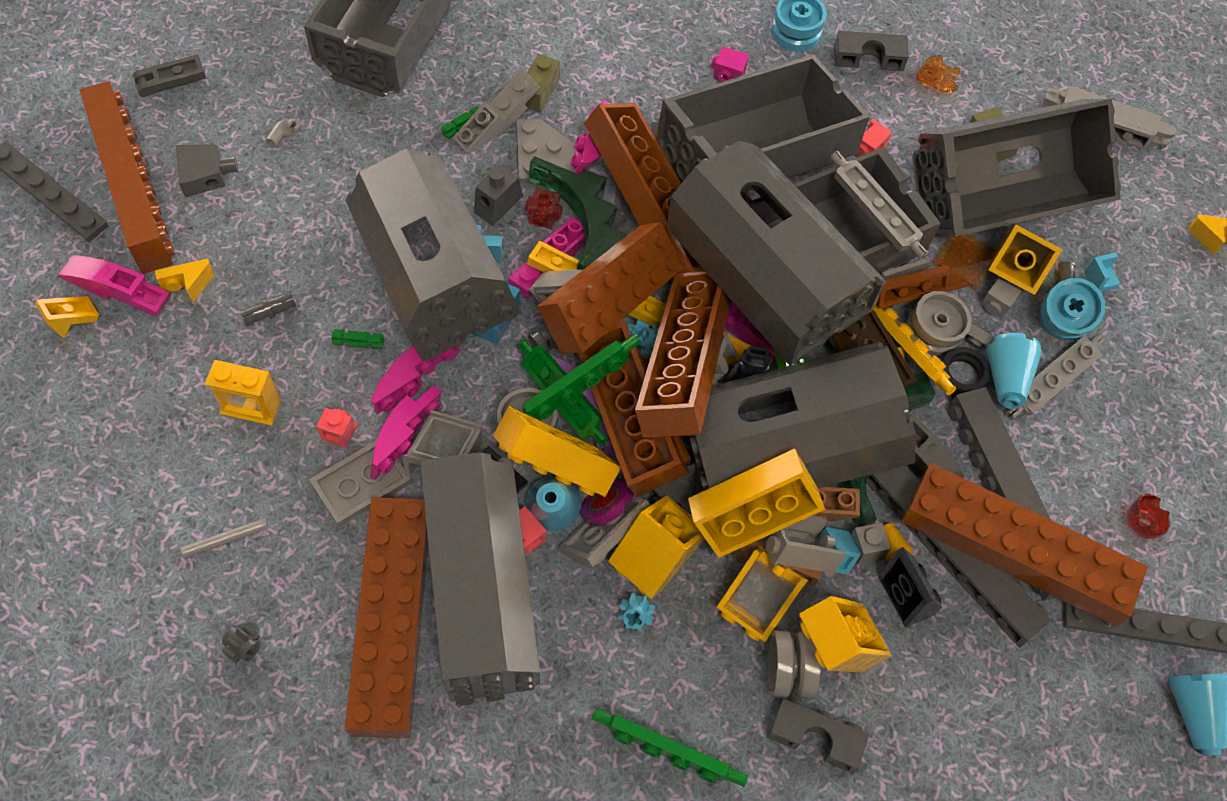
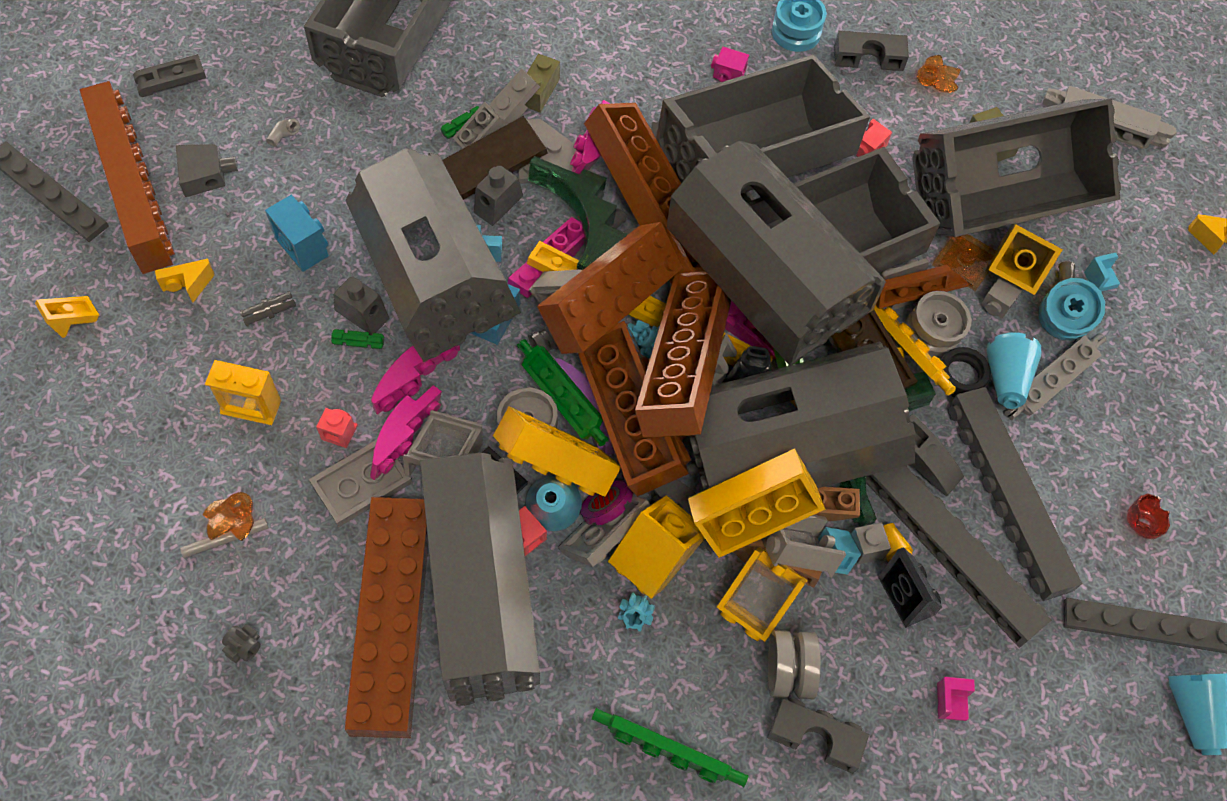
(116, 281): dark pink slope -> none
(227, 518): none -> clear orange plate
(298, 232): none -> dark azure brick
(357, 301): none -> dark grey torso
(506, 147): none -> dark brown tile
(544, 208): clear red brick -> none
(579, 379): green plate -> none
(844, 635): yellow brick -> none
(878, 205): light grey plate -> none
(953, 698): none -> dark pink panel
(979, 336): light grey plate -> none
(1025, 545): dark orange brick -> none

